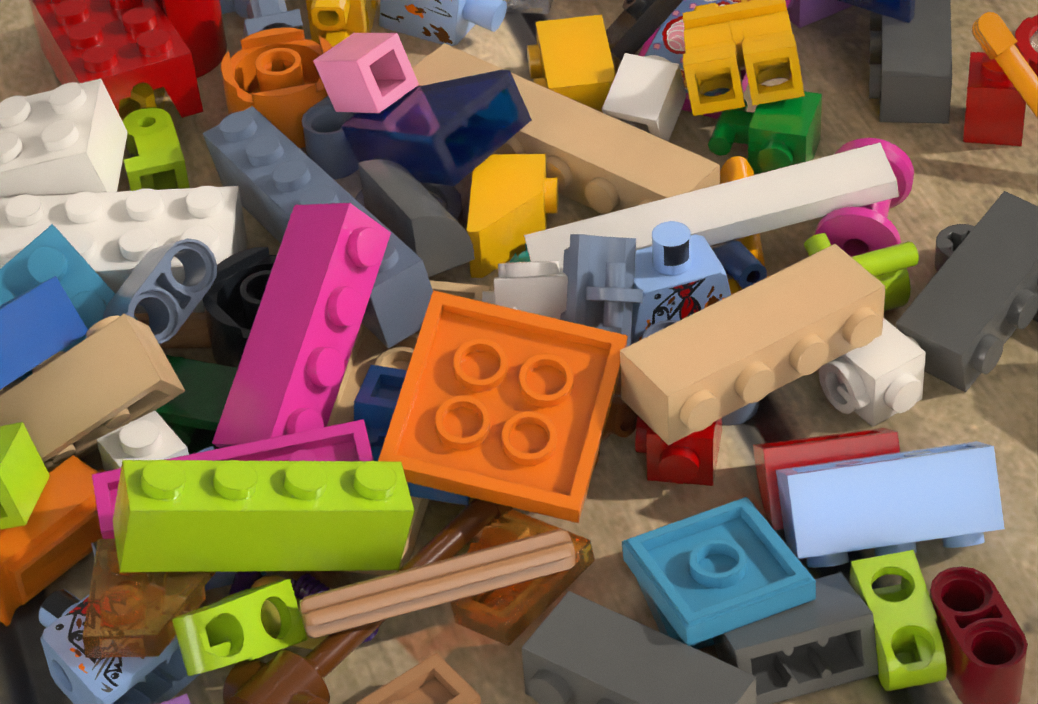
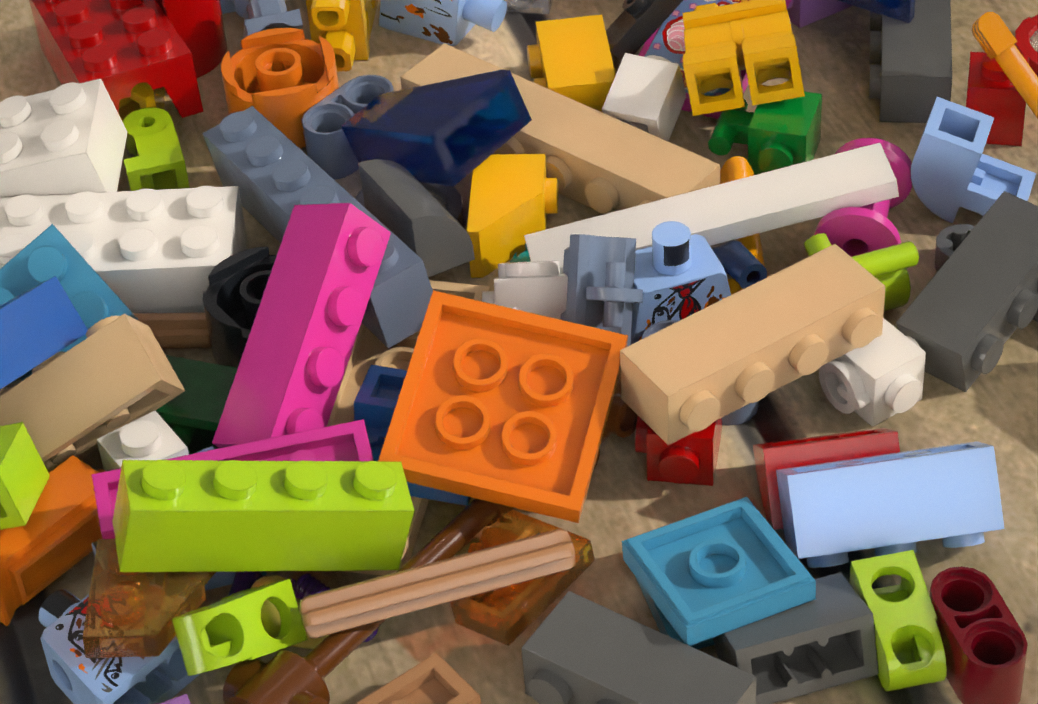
(159, 292): sand blue beam -> none
(366, 72): bright pink brick -> none
(951, 166): none -> light blue brick

